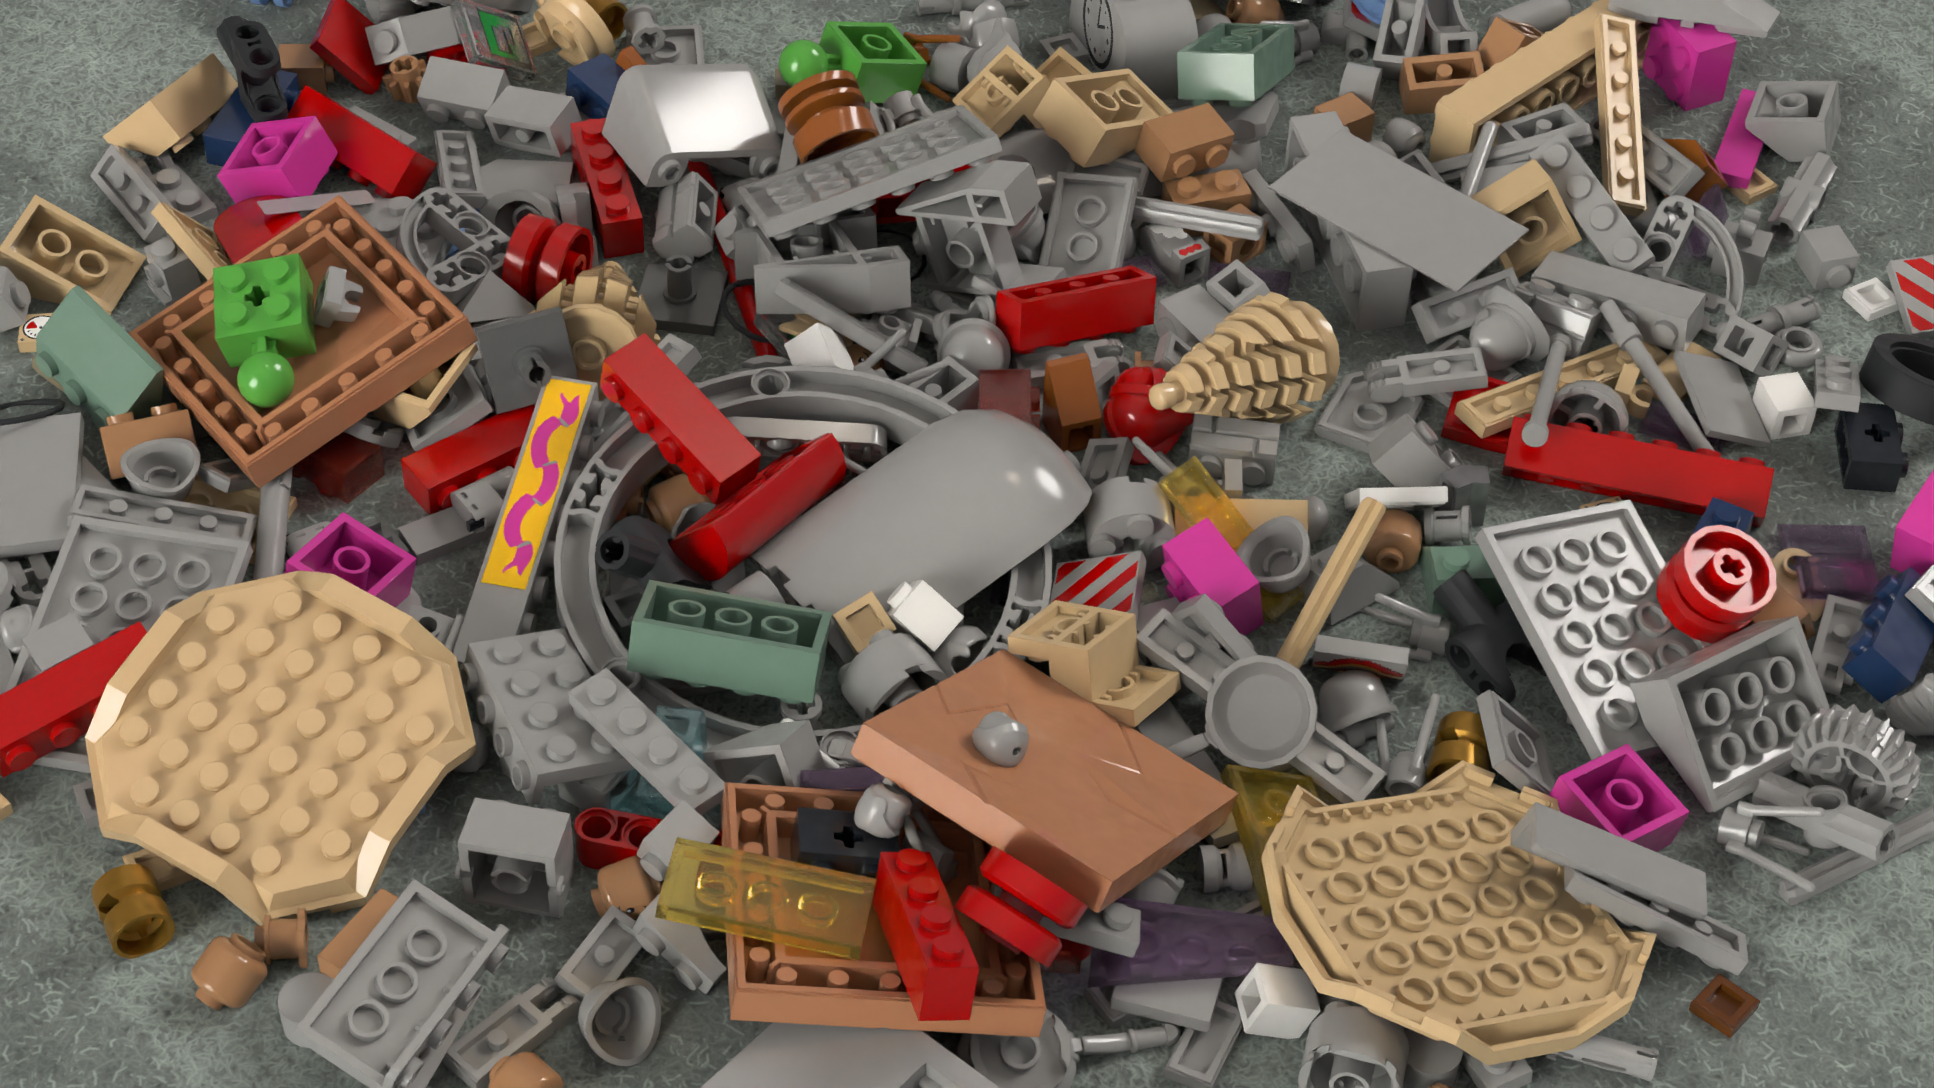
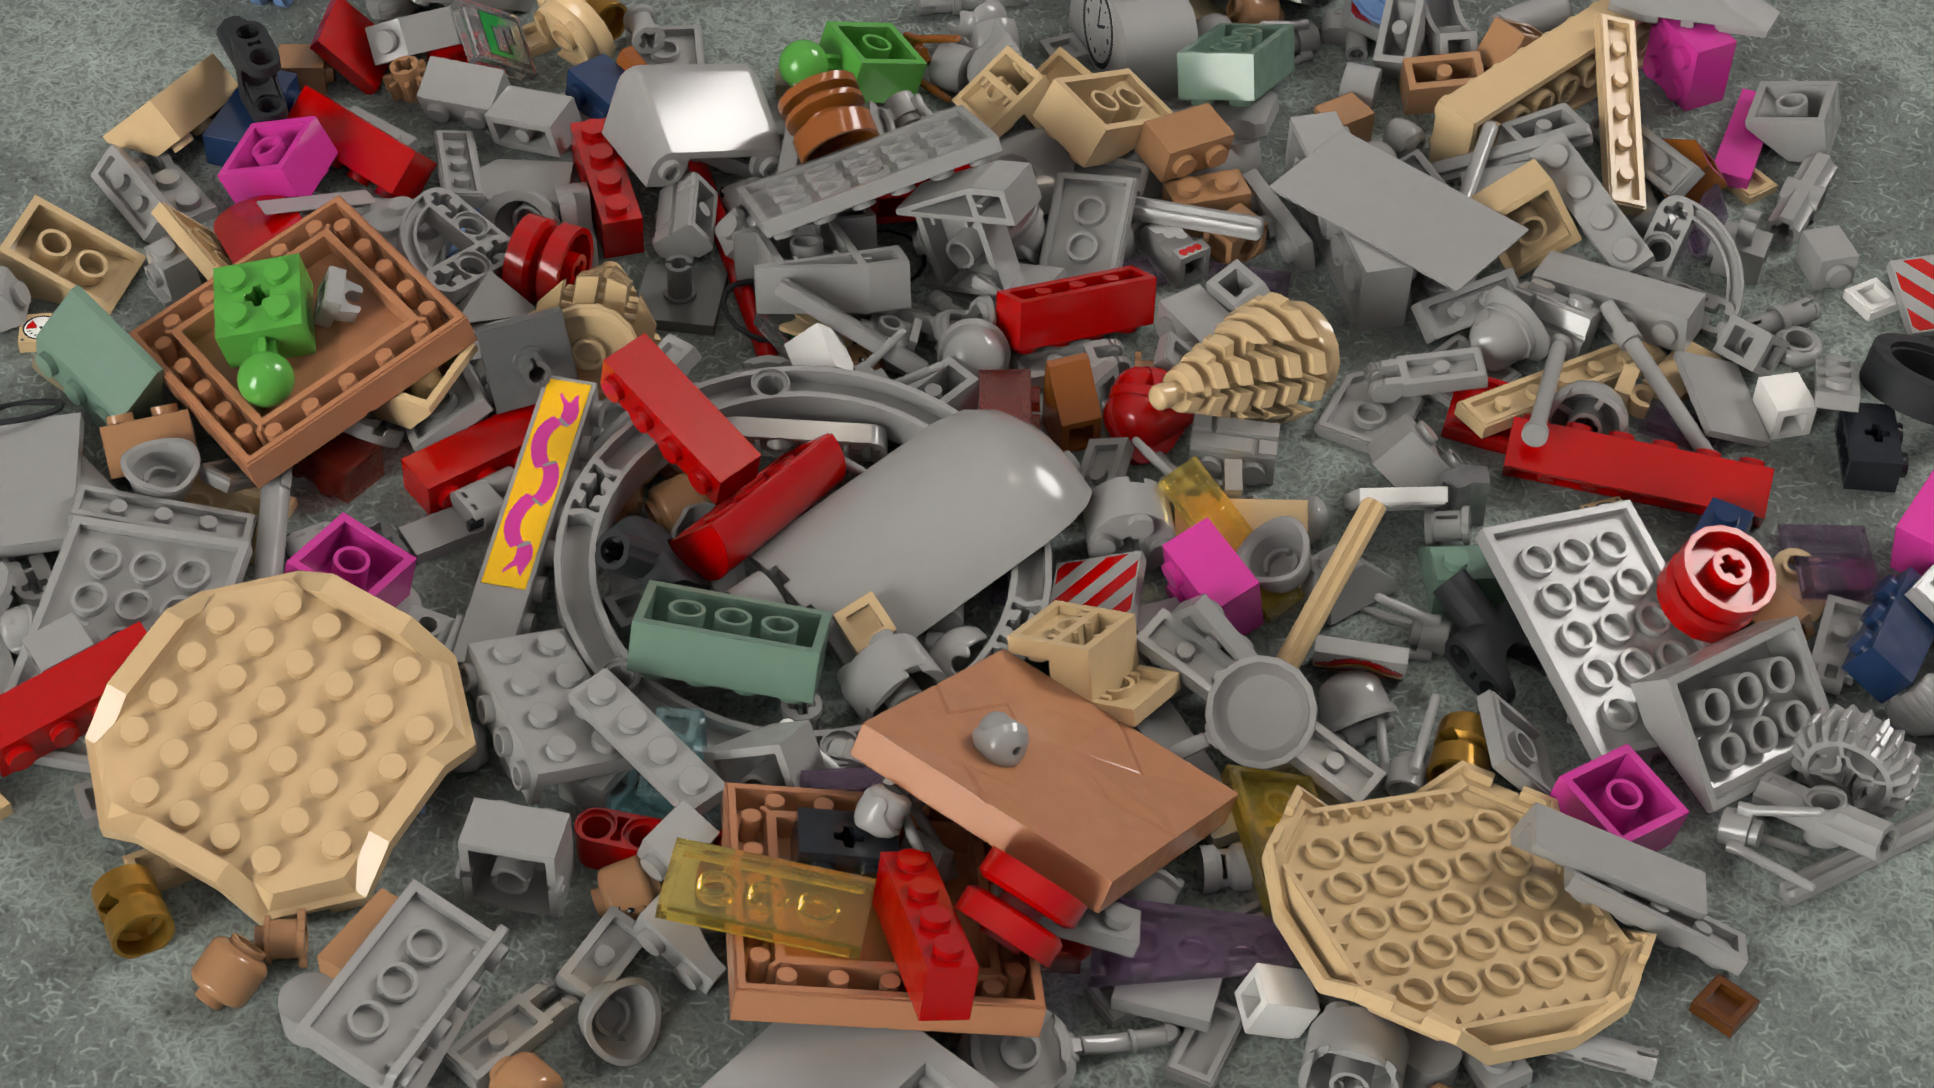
(922, 613): white brick -> none
(1395, 542): medium nougat head -> none

